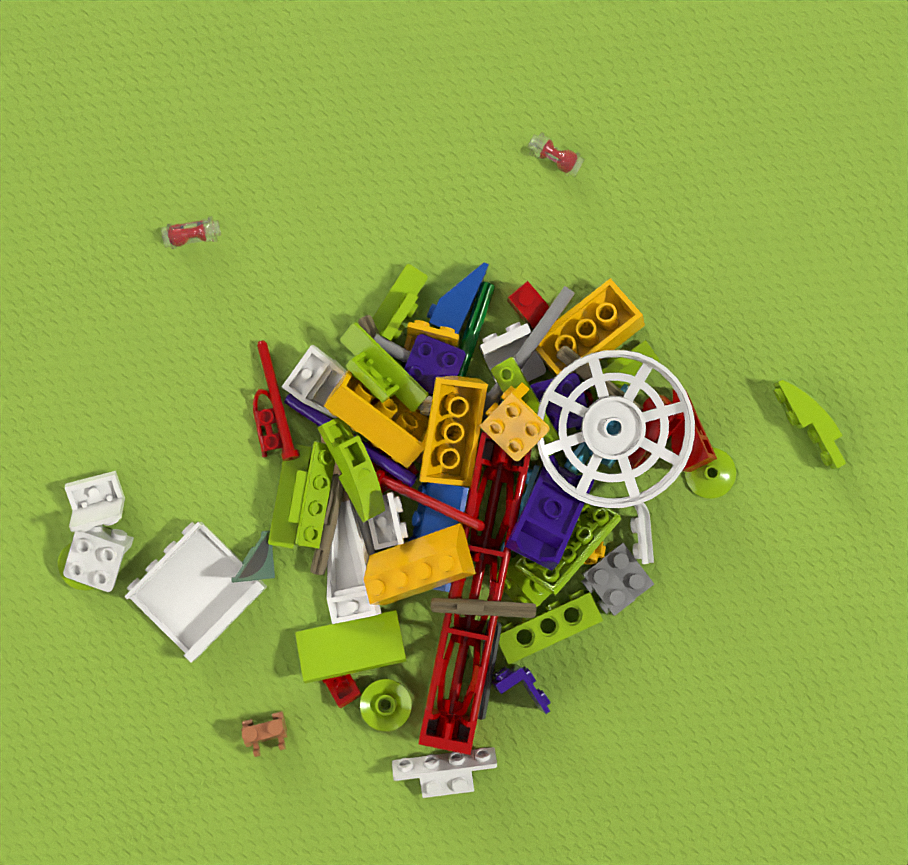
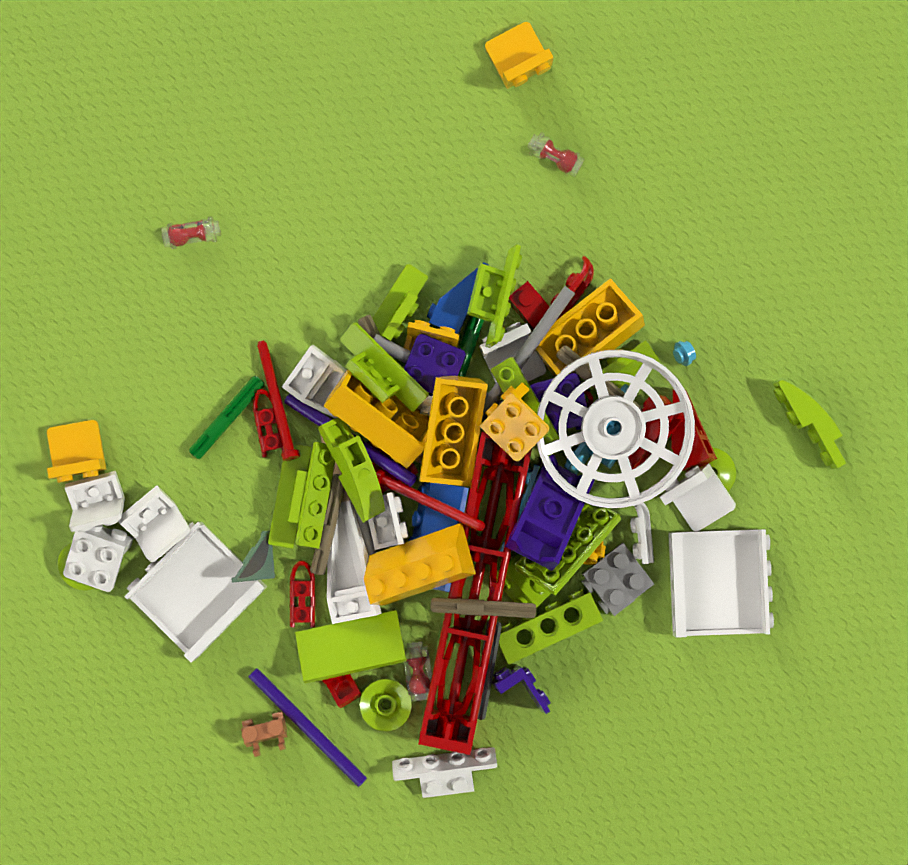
(75, 451): none -> yellow bracket
(155, 523): none -> white bracket
(226, 417): none -> green axle
(301, 590): none -> red piece
(307, 727): none -> dark purple piece
(419, 683): none -> clear piece
(492, 294): none -> lime bracket
(518, 55): none -> yellow bracket
(576, 283): none -> red piece
(684, 353): none -> medium azure plate
(699, 497): none -> white bracket
(720, 582): none -> white panel

